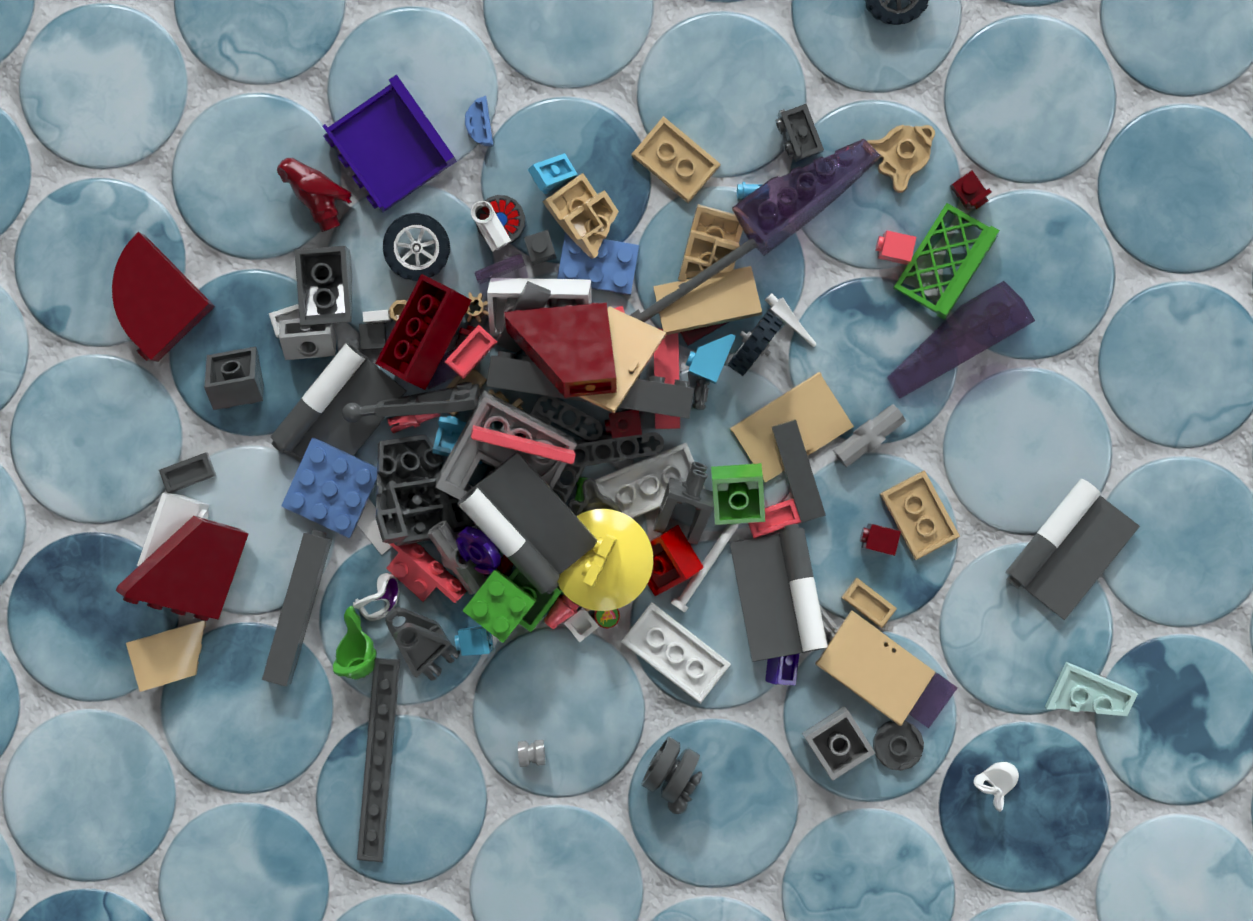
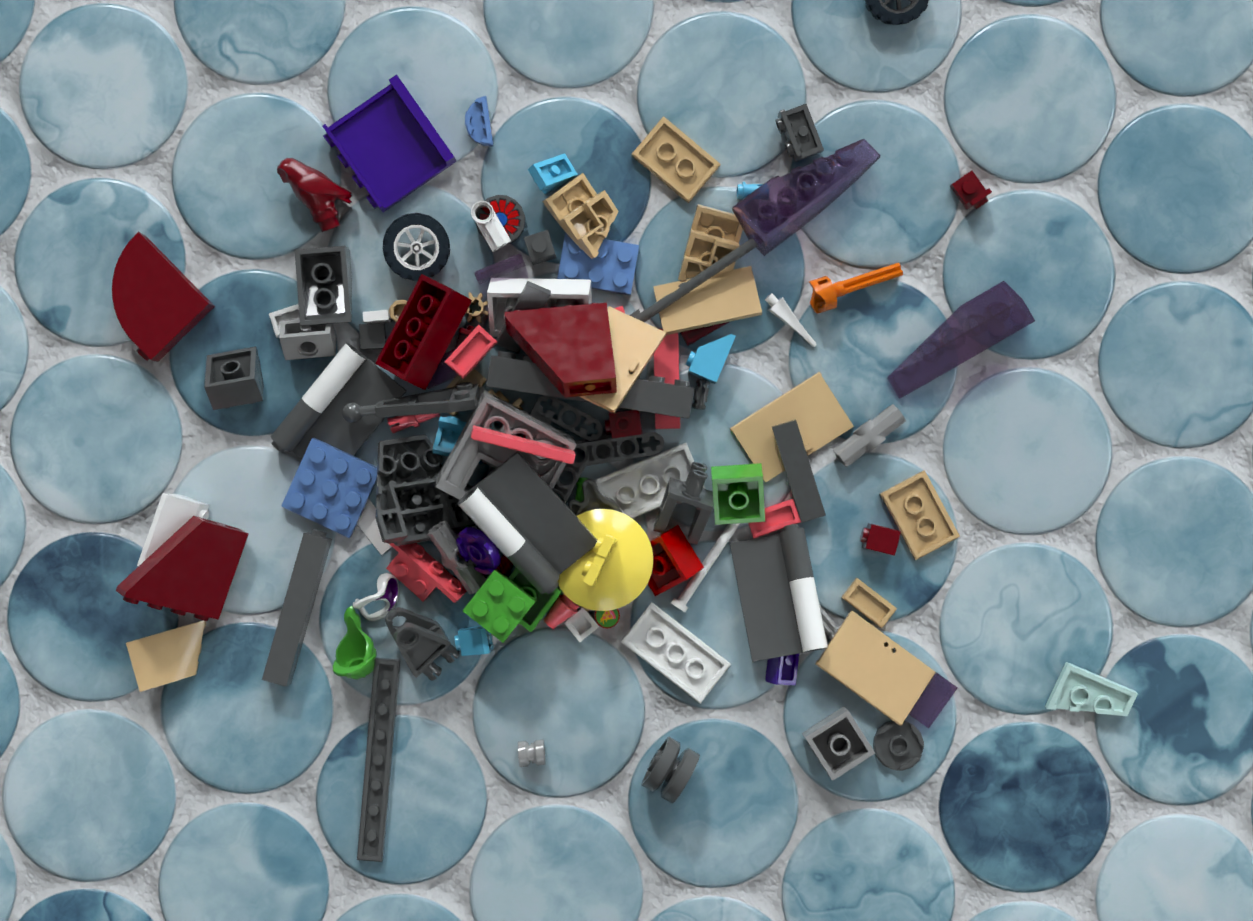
(187, 473): dark grey tile -> none
(681, 802): dark grey bar -> none
(755, 343): black wheel -> none
(826, 293): none -> orange piece
(895, 247): coral brick -> none
(904, 153): tan tile -> none
(967, 266): bright green fence -> none
(1002, 777): white piece -> none
(1071, 549): dark grey door -> none

